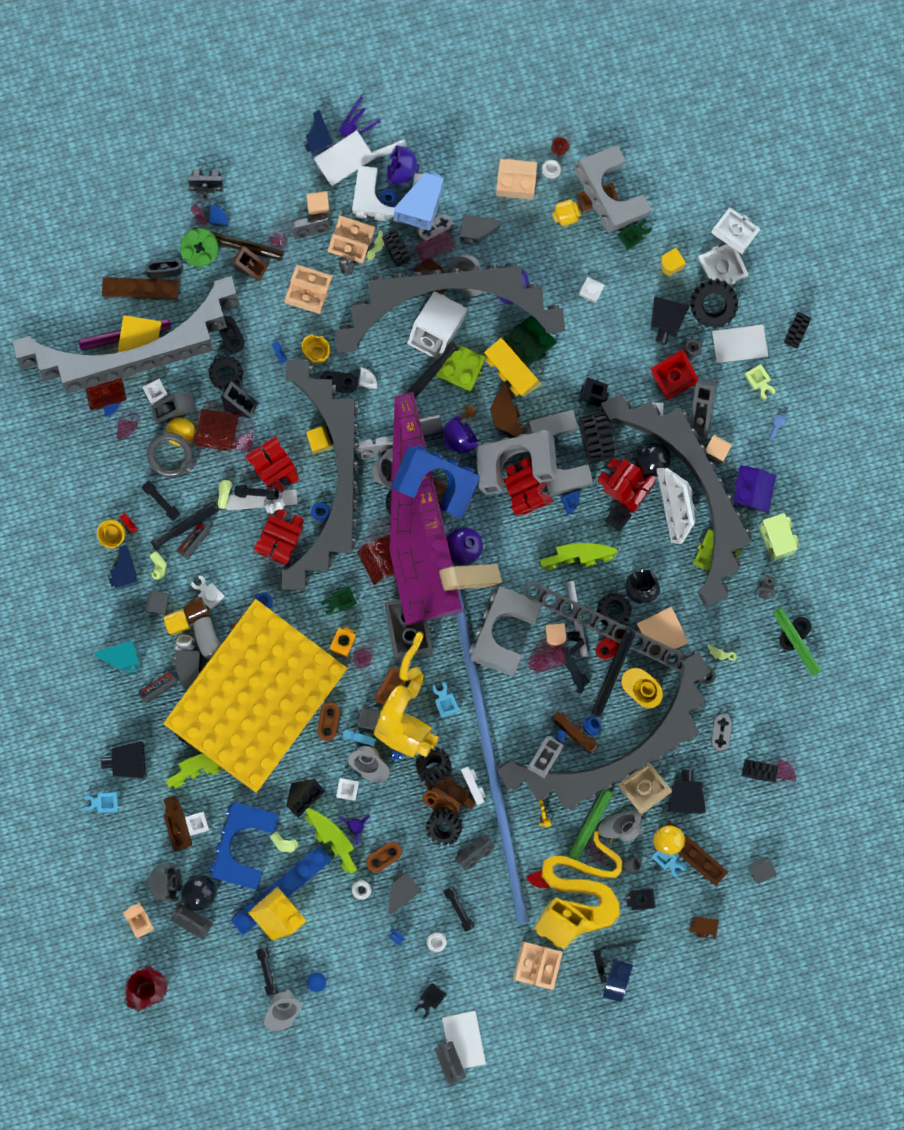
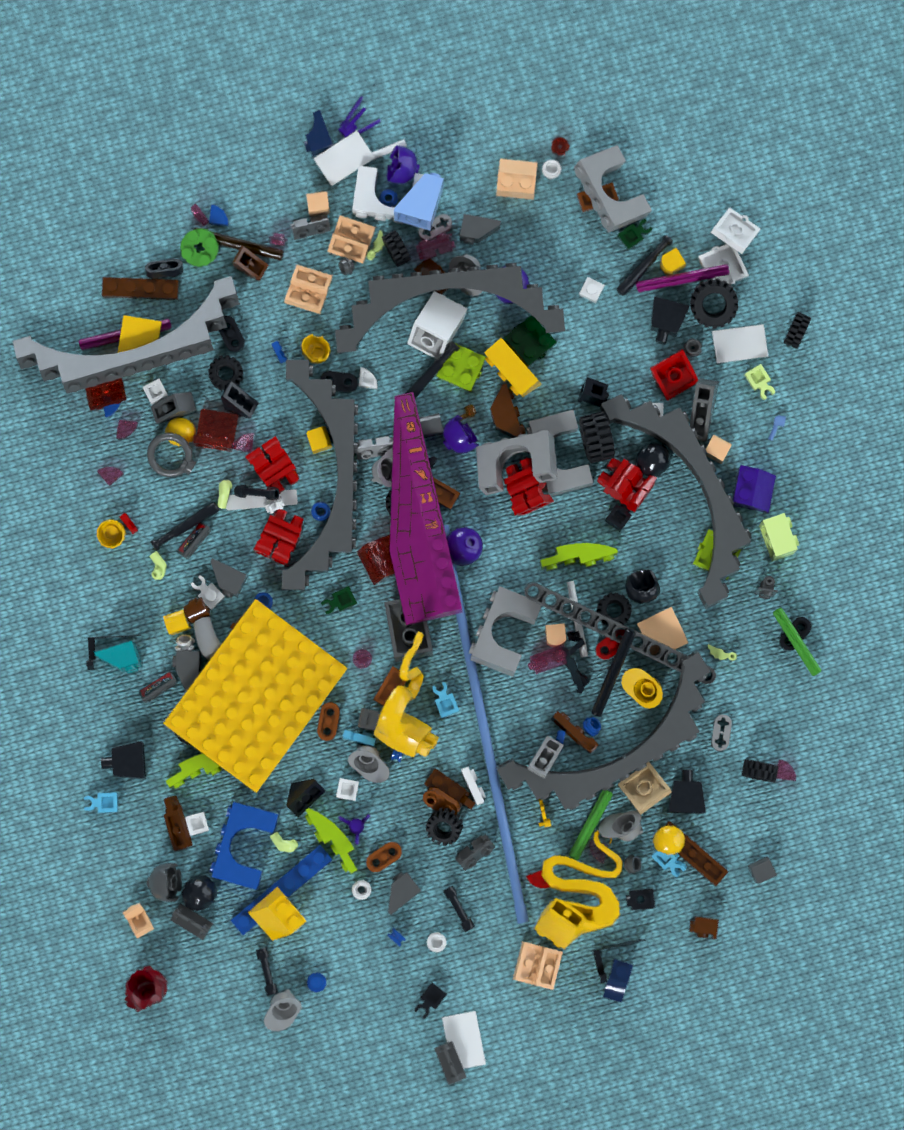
(91, 648): none -> black piece
(110, 474): none -> clear pink tile
(124, 572): dark blue arch -> none
(150, 489): black bar -> none
(157, 603): dark grey piece -> none
(205, 184): black hips -> none
(228, 578): none -> dark grey slope
(343, 650): light orange brick -> none
(419, 462): blue arch -> none
(436, 774): black tyre -> none
(470, 577): tan beam -> none
(567, 212): yellow head -> none
(570, 501): blue tile -> none
(627, 284): none -> black piece
(677, 504): white wedge -> none
(682, 278): none -> magenta axle

